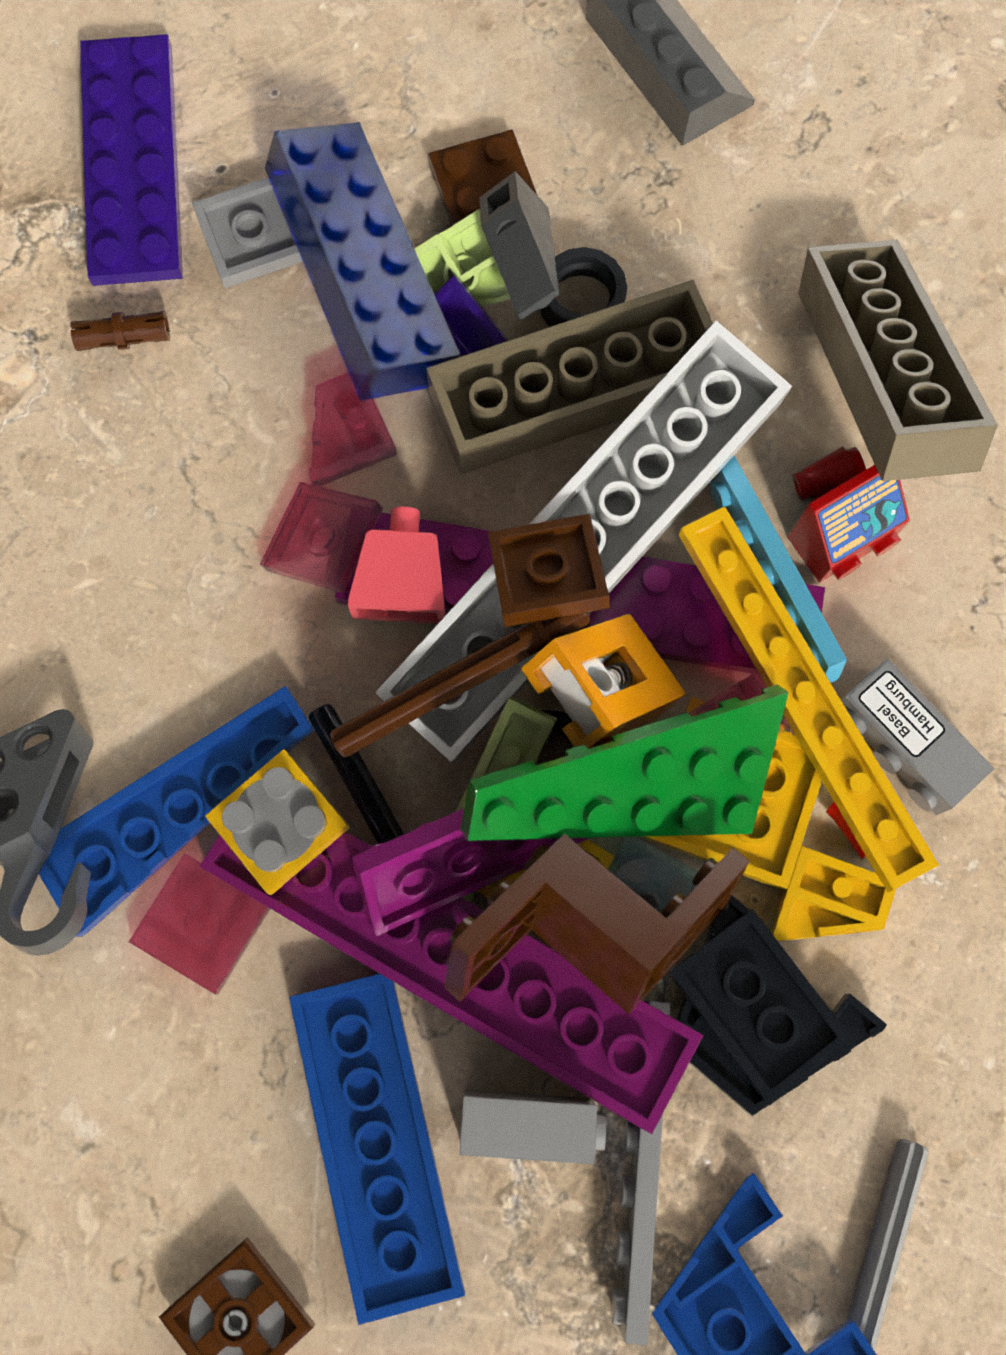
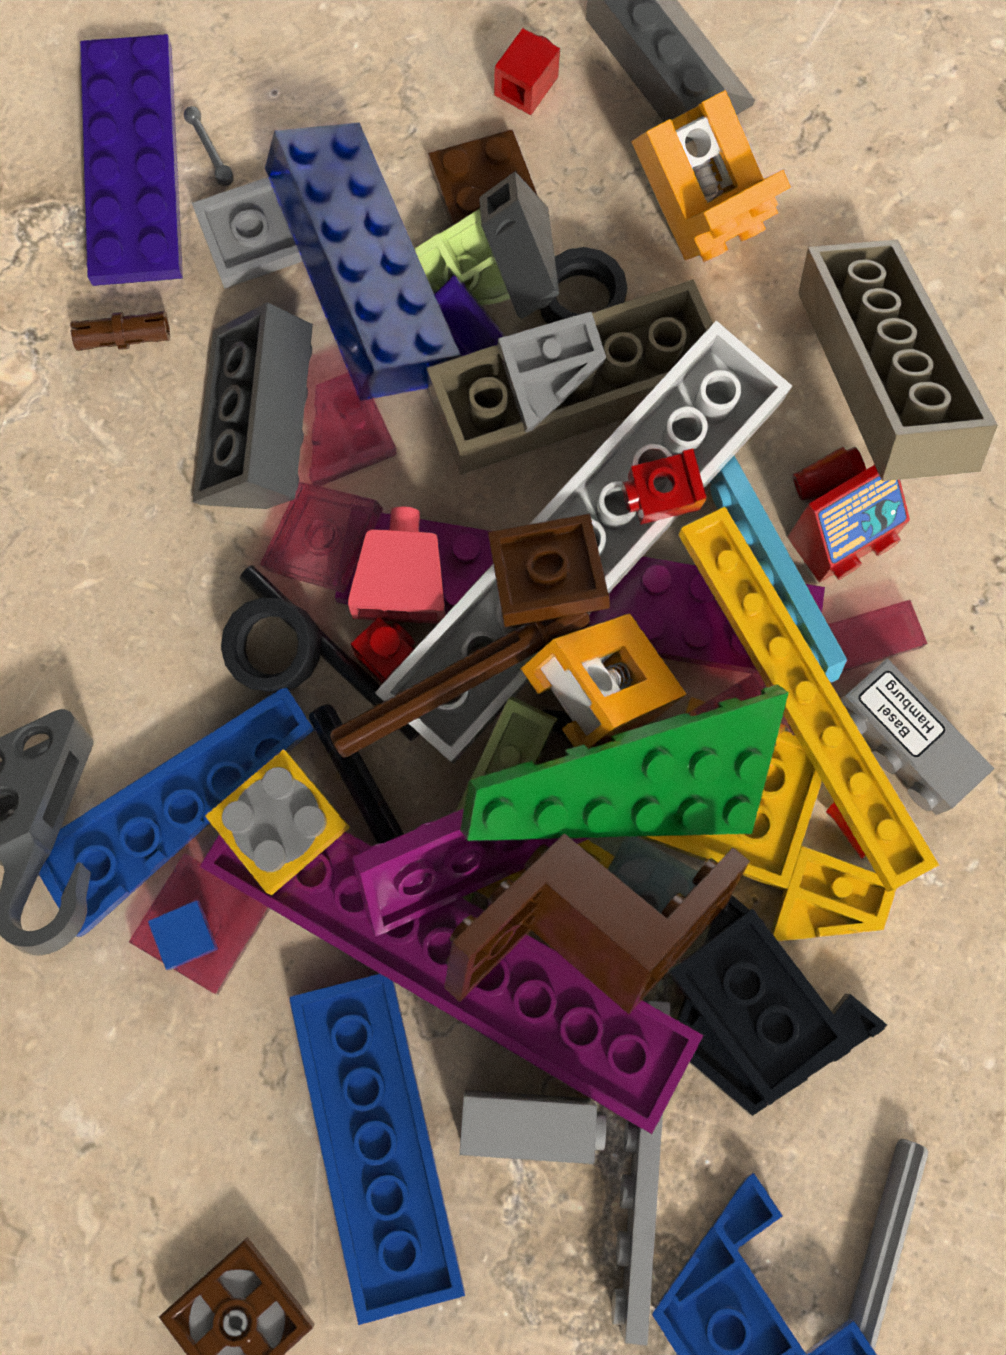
(183, 935): none -> blue tile
(222, 173): none -> dark grey hinge
(235, 640): none -> black tyre
(254, 410): none -> dark grey slope
(329, 649): none -> black piece
(382, 648): none -> red brick
(526, 71): none -> red brick
(550, 364): none -> light grey wing
(651, 505): none -> red brick
(721, 163): none -> light orange brick
(879, 635): none -> clear pink tile

